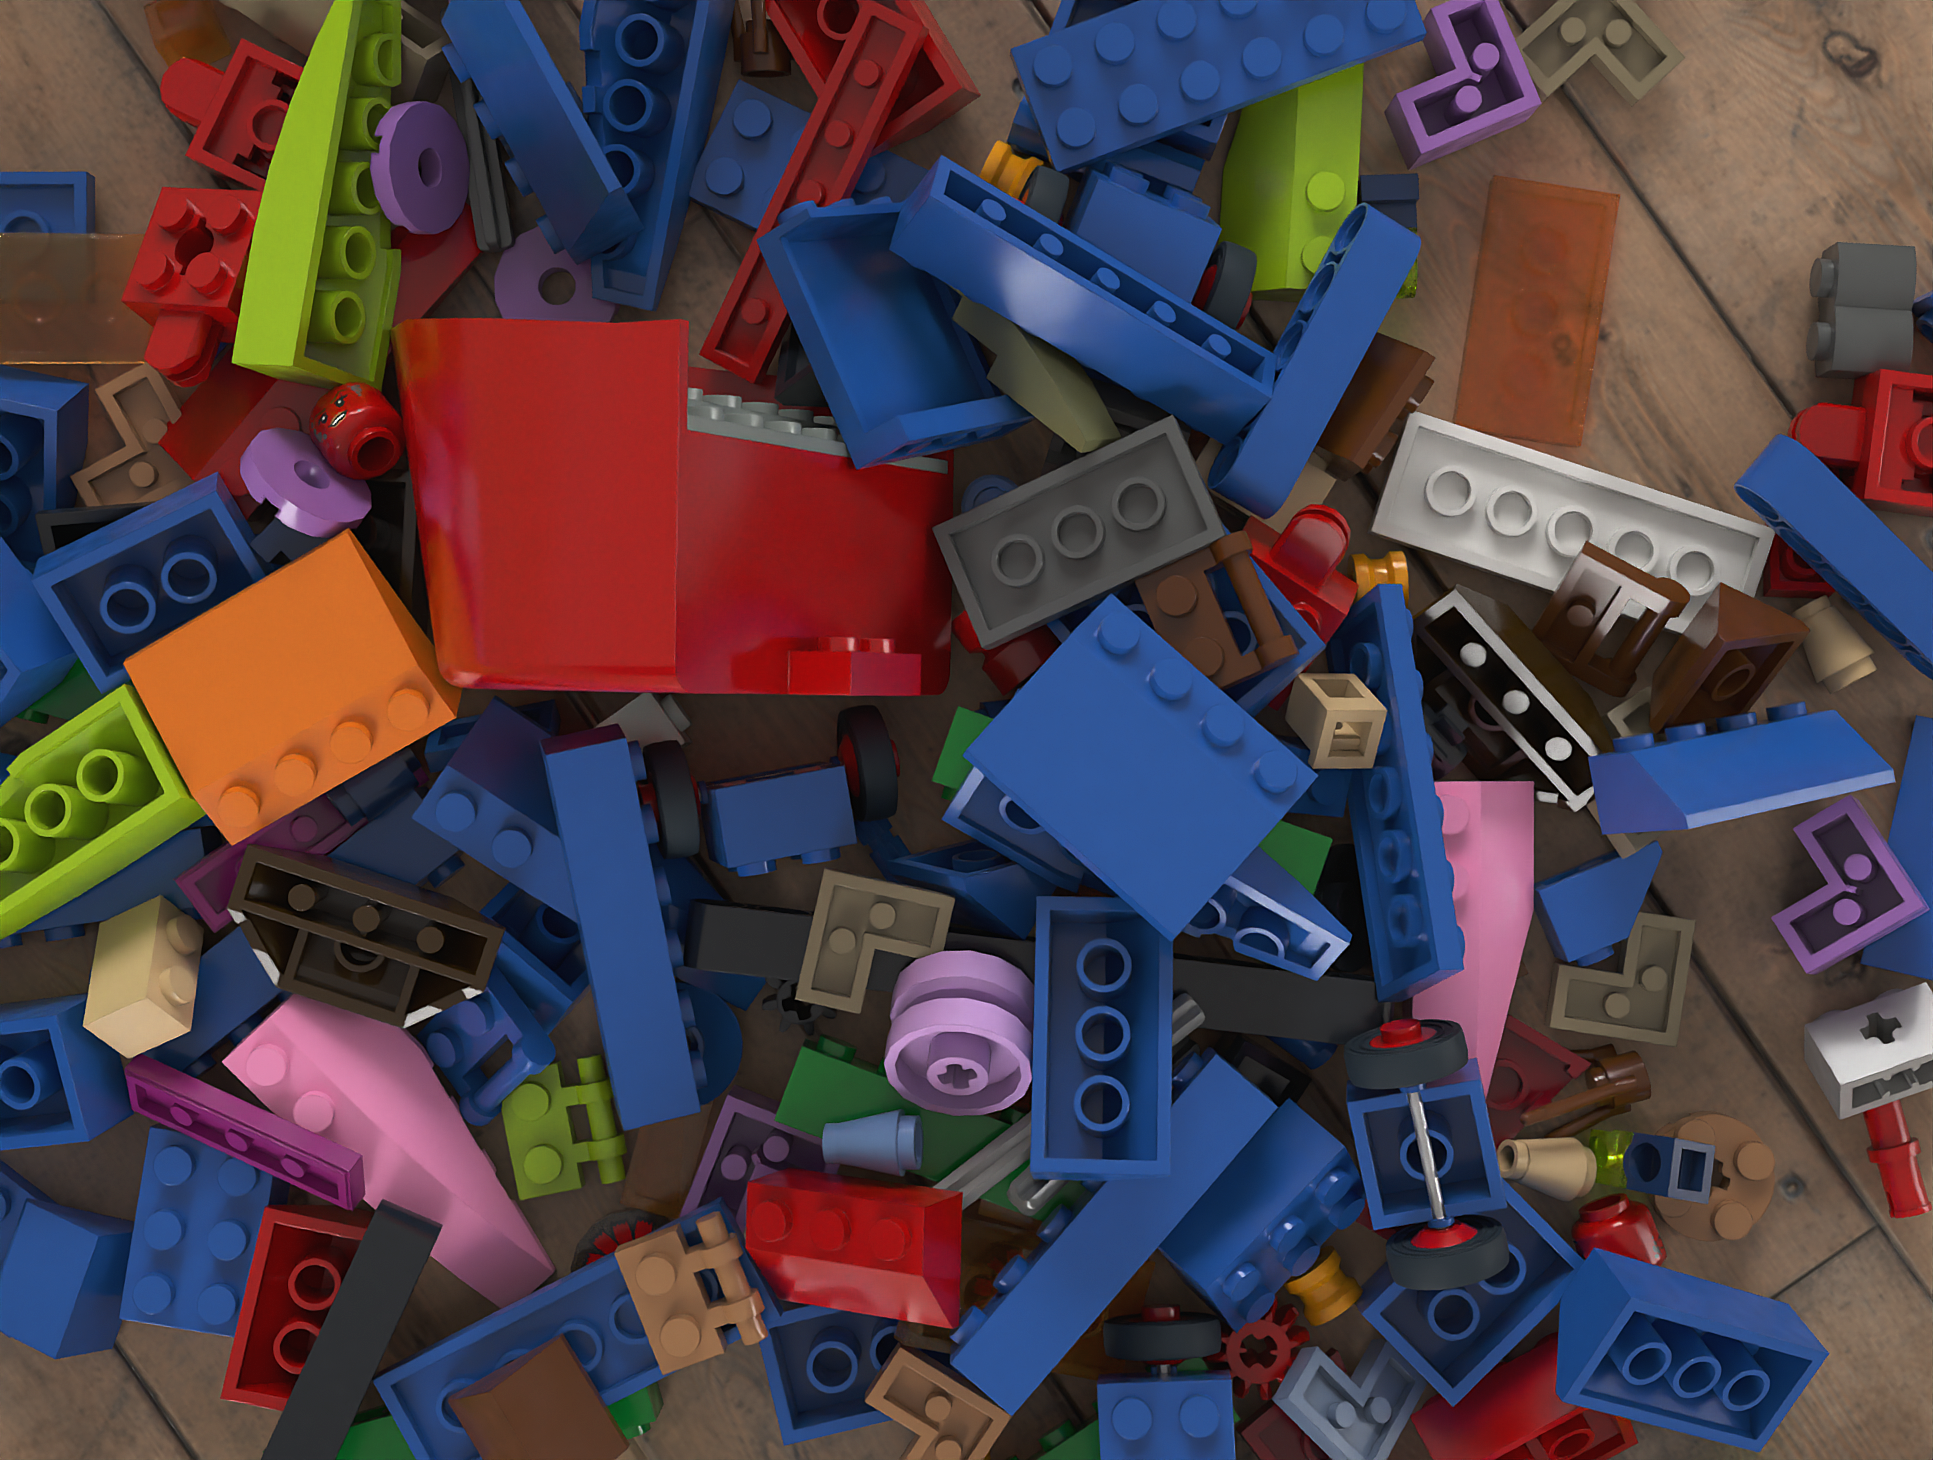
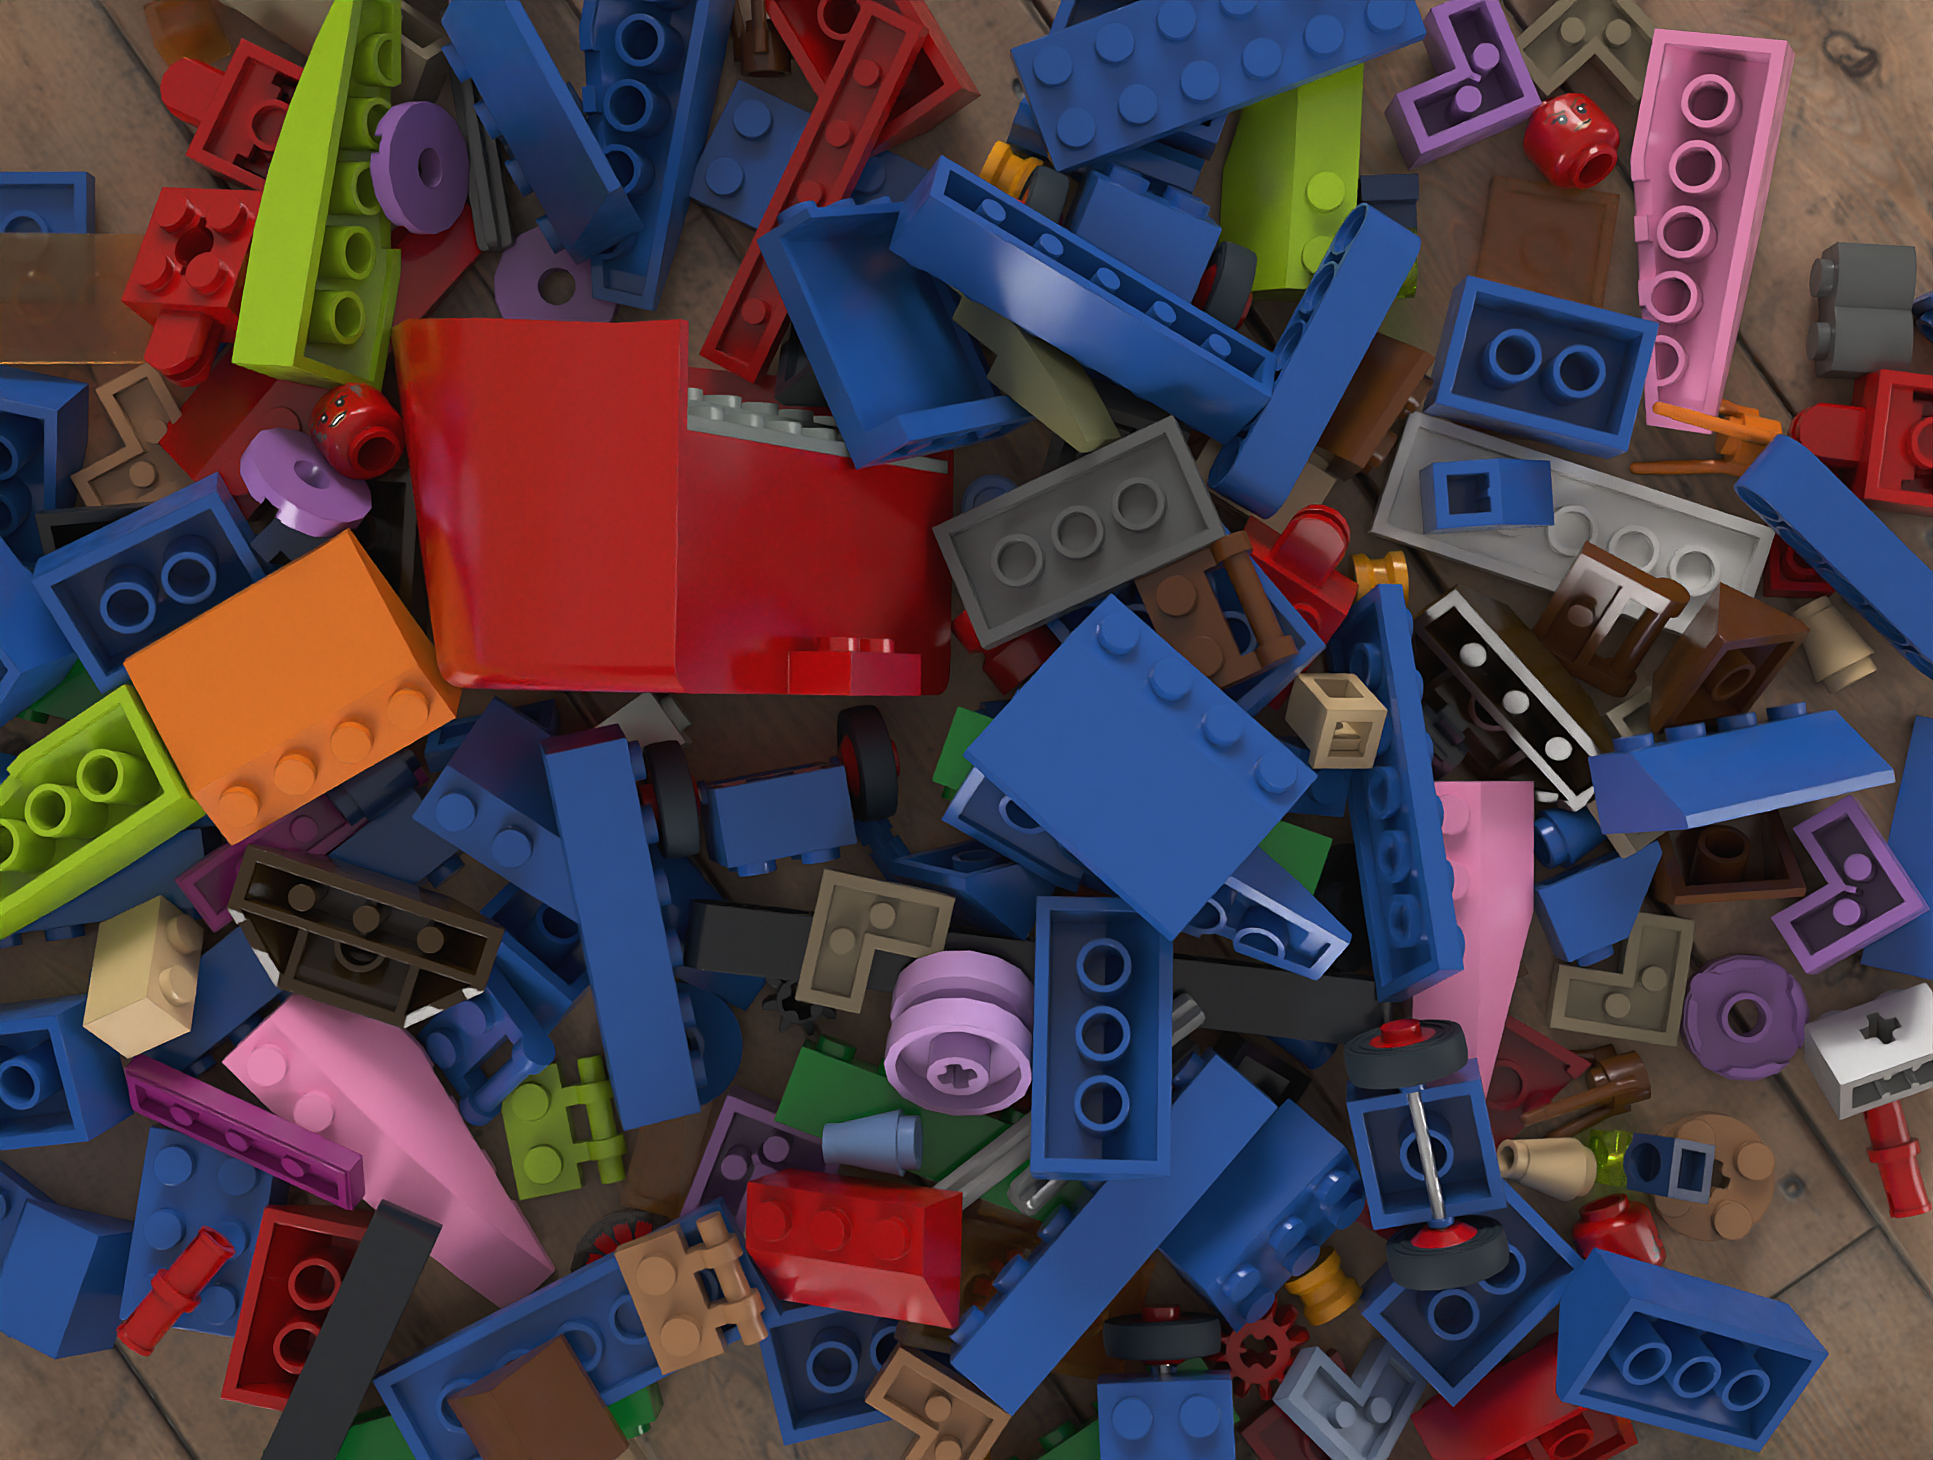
(175, 1291): none -> red pin
(1486, 495): none -> blue slope
(1540, 367): none -> blue brick
(1565, 836): none -> blue cone
(1571, 141): none -> red head
(1700, 202): none -> bright pink wedge
(1727, 862): none -> reddish brown slope
(1739, 437): none -> orange plant
(1779, 1026): none -> medium lavender tile

